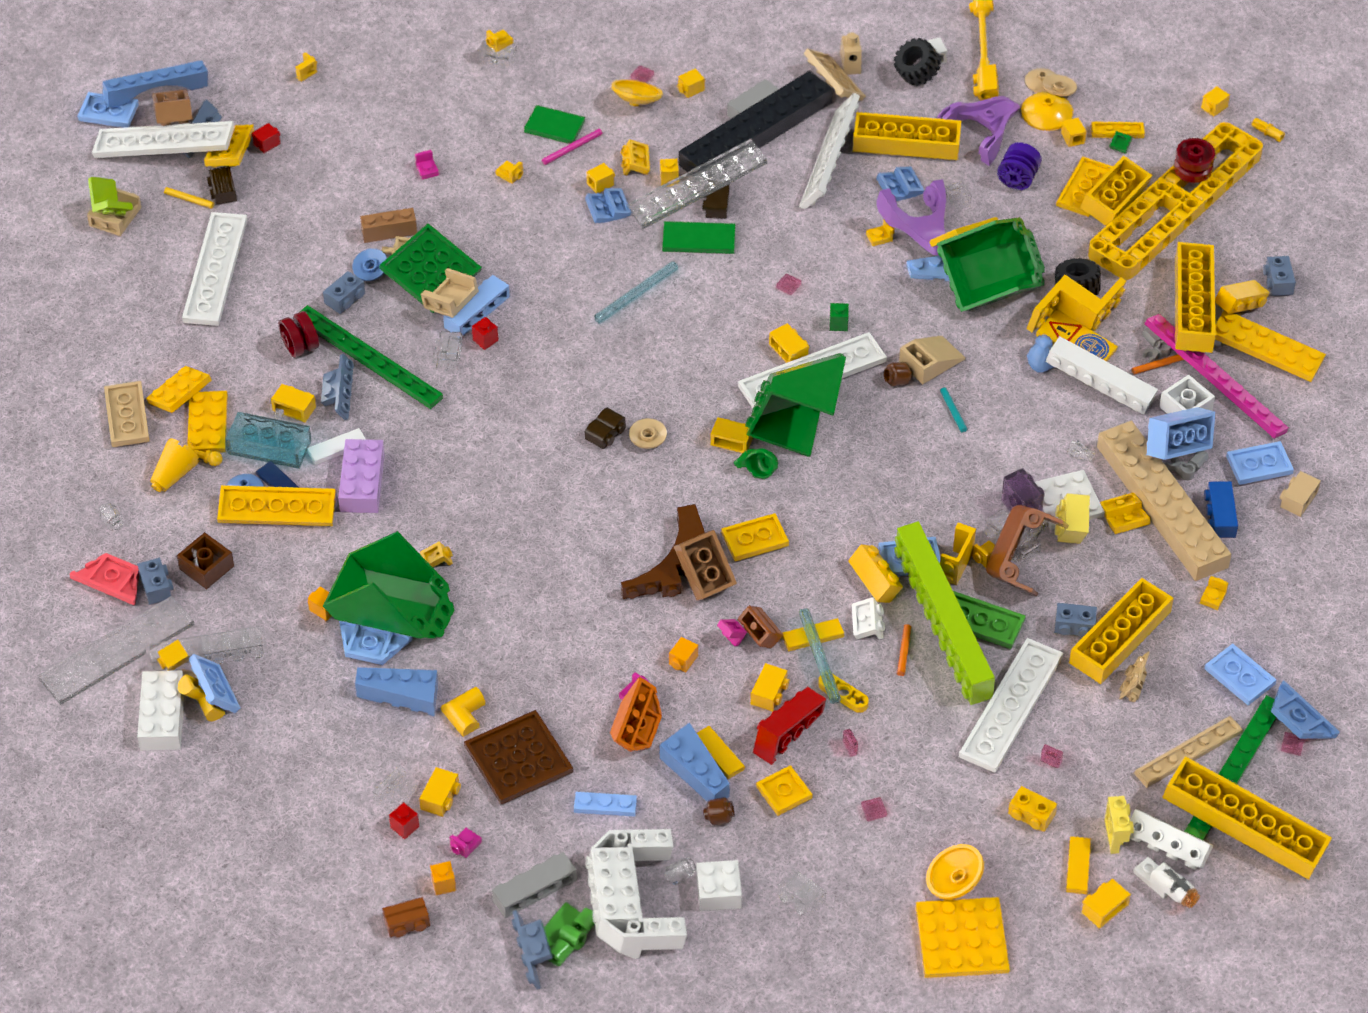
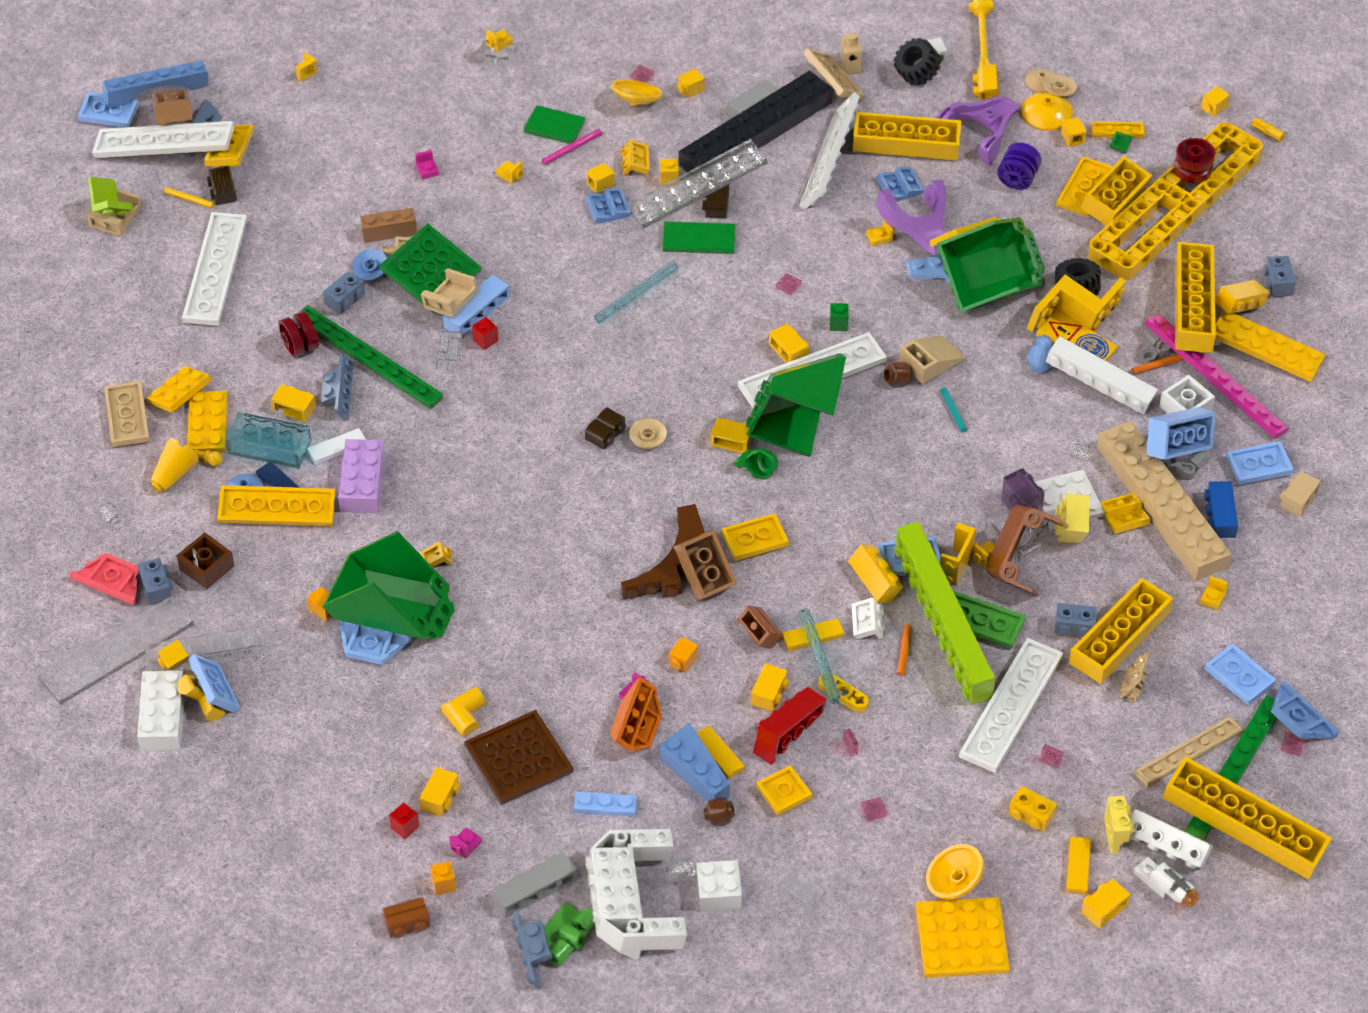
(266, 138): red brick -> none
(399, 687): medium blue wedge -> none
(732, 630): dark pink bracket -> none

